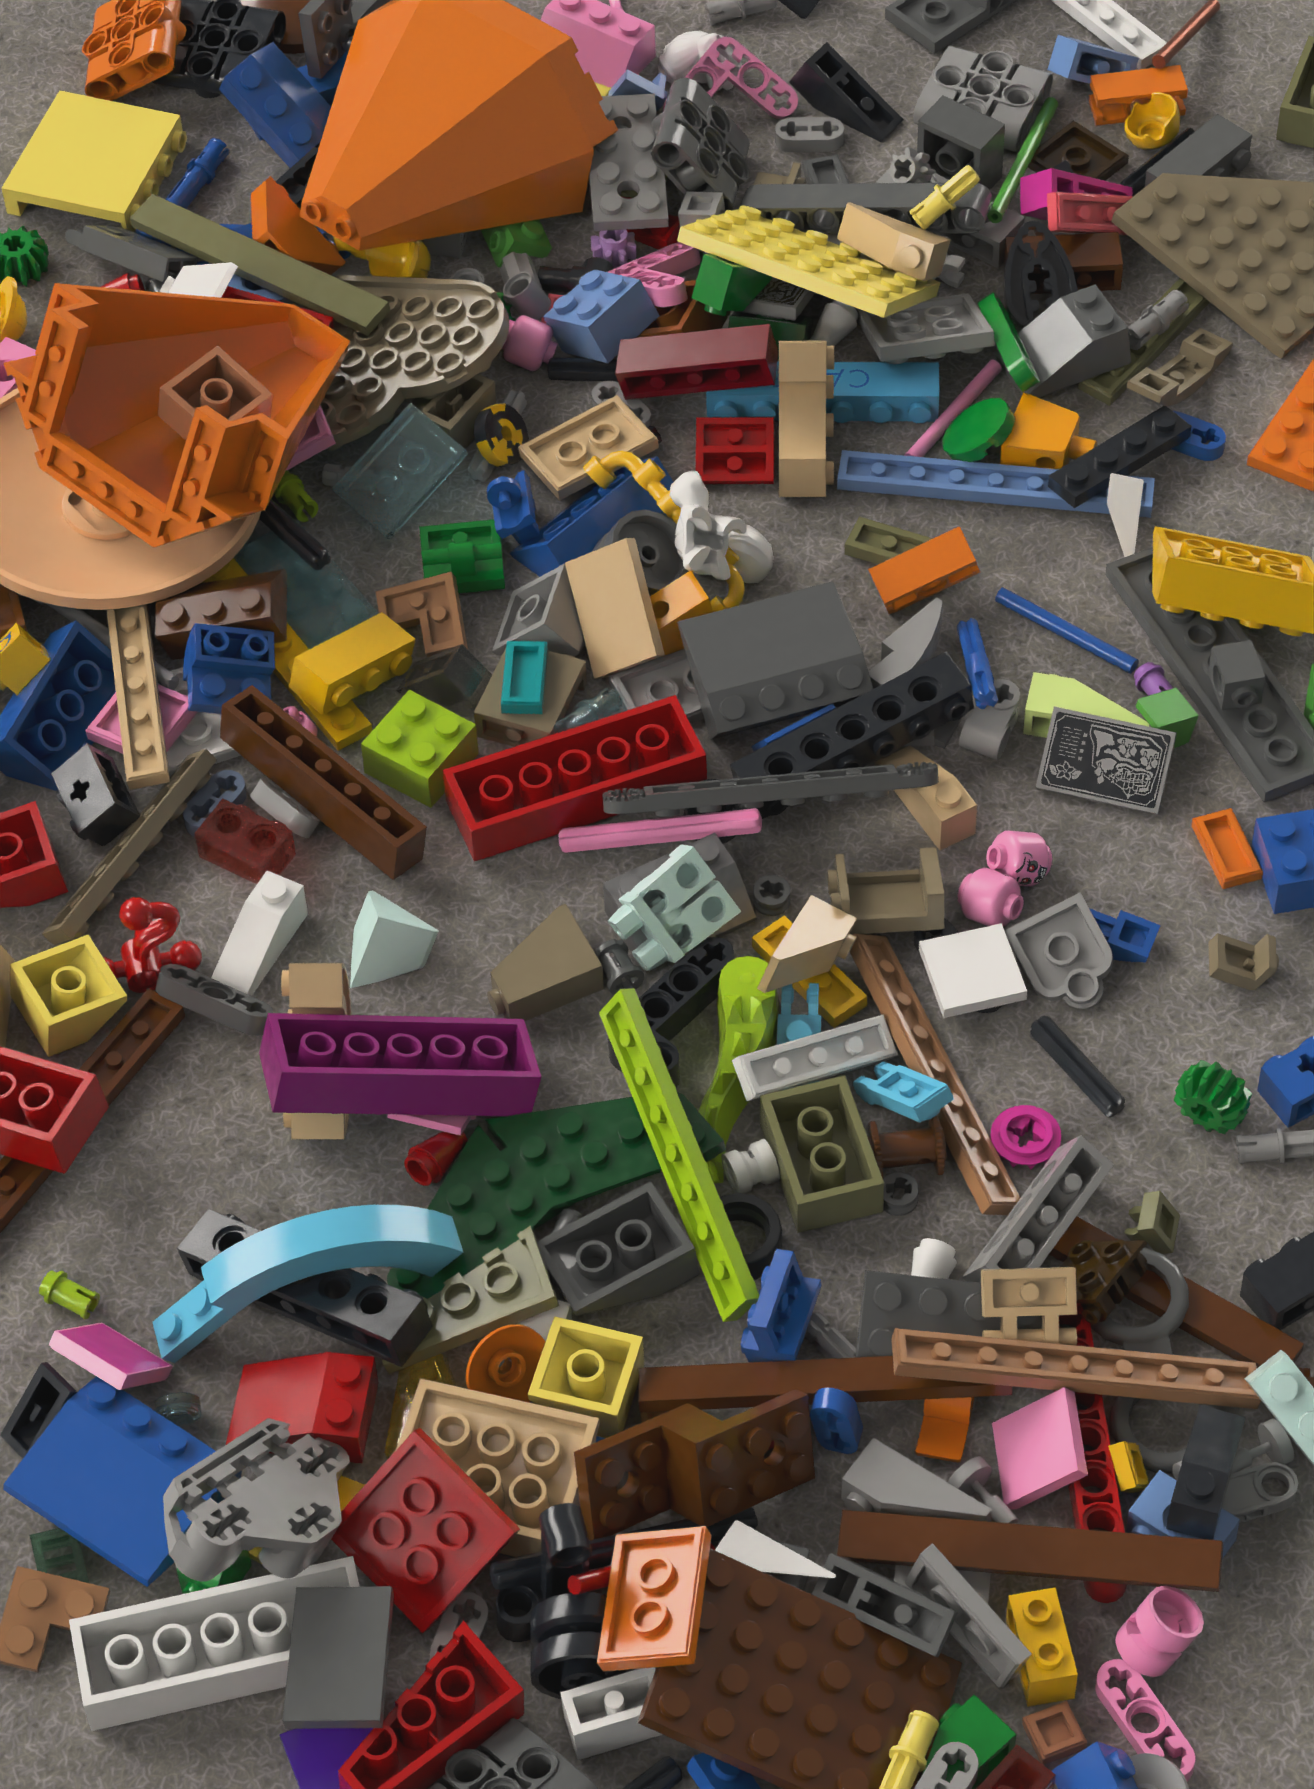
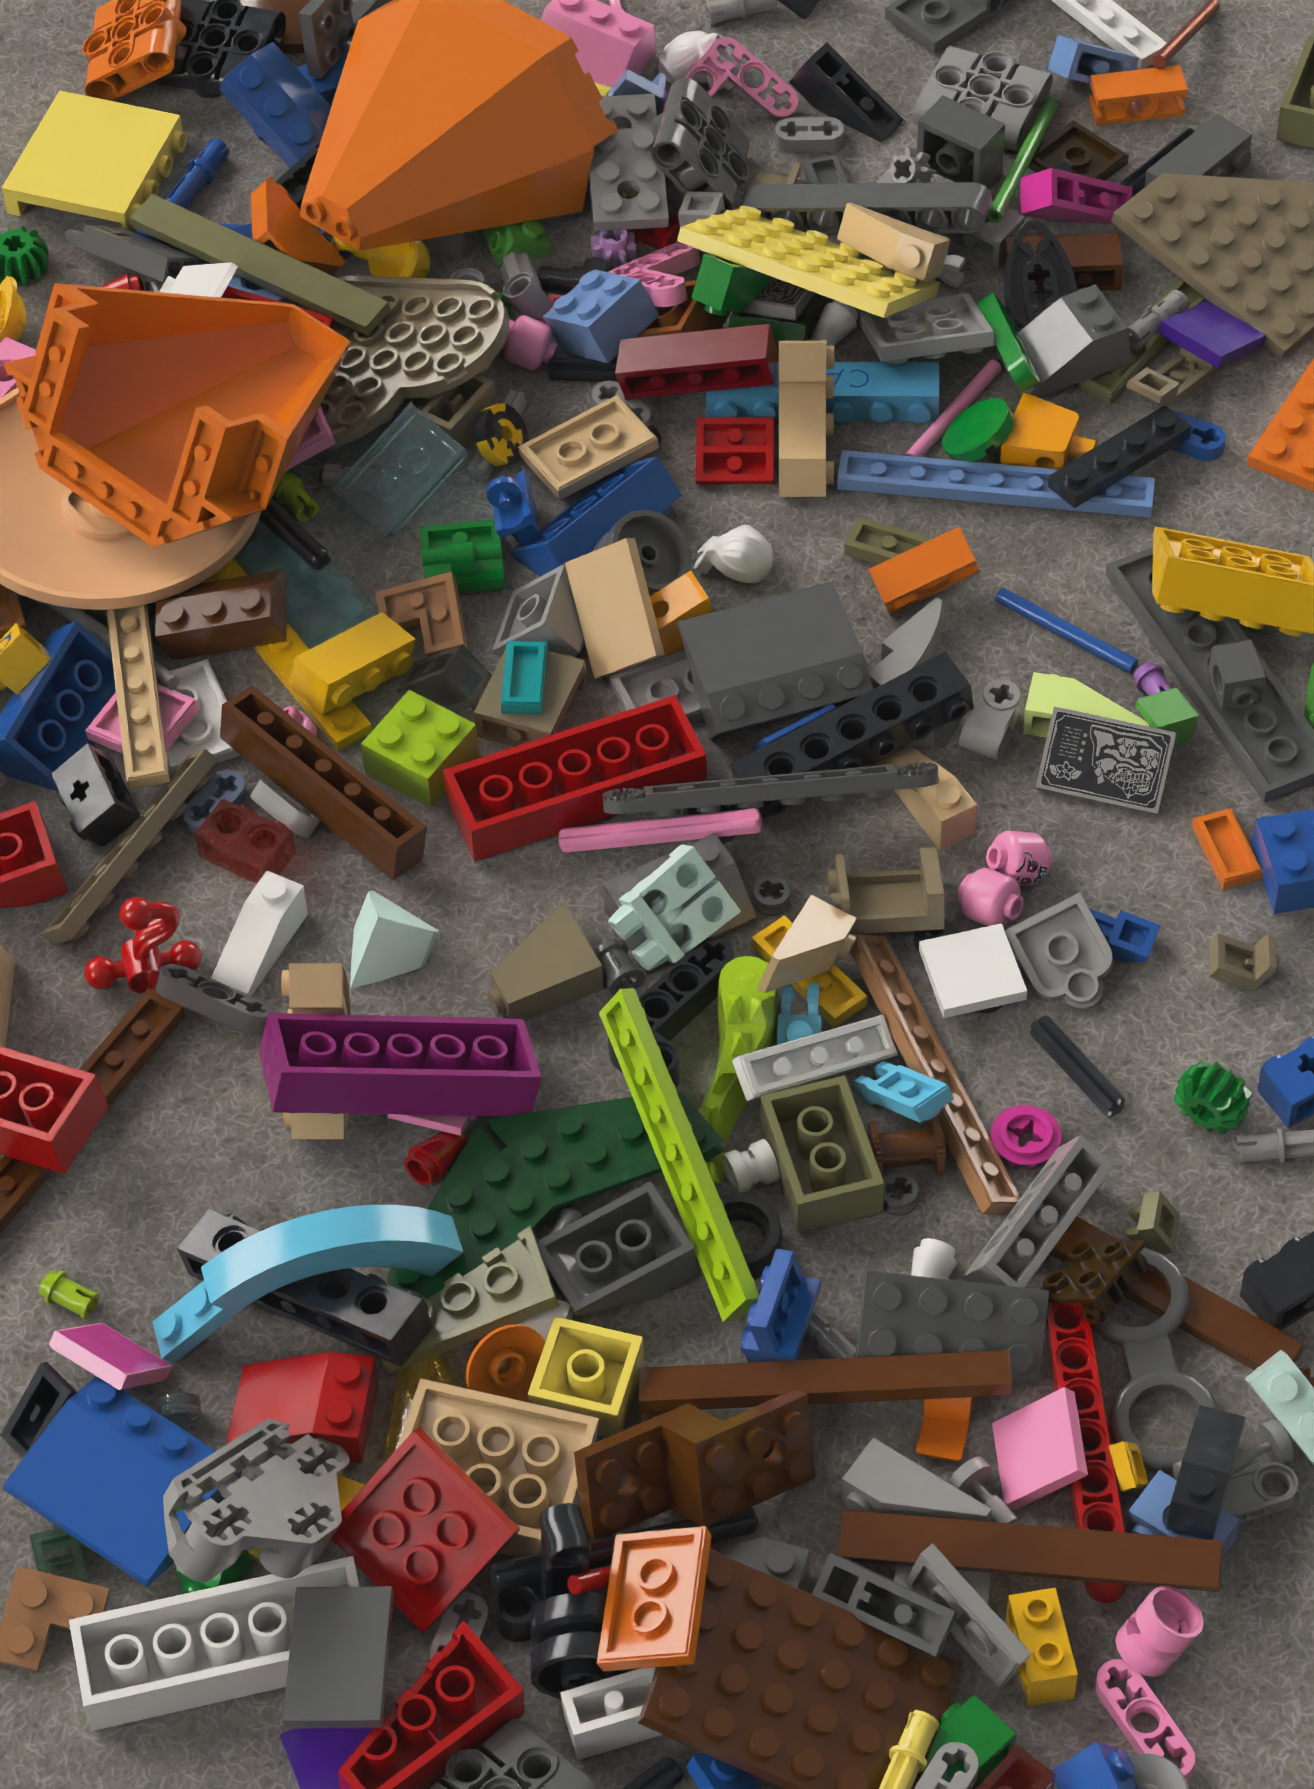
(65, 994): light yellow slope -> none
(213, 382): nougat brick -> none
(224, 663): blue brick -> none
(590, 710): clear light blue pin -> none
(649, 477): yellow bar -> none
(701, 536): white animal -> none
(766, 1554): white sticker -> none
(836, 1420): blue beam -> none
(944, 197): light yellow axle -> none
(977, 664): blue axle -> none
(1030, 1293): tan plate -> none
(1054, 1733): nougat tile -> none
(1073, 1367): medium nougat tile -> none
(1083, 212): coral tile -> none
(1124, 507): white sticker -> none
(1154, 122): yellow hair -> none
(1211, 334): none -> dark purple tile

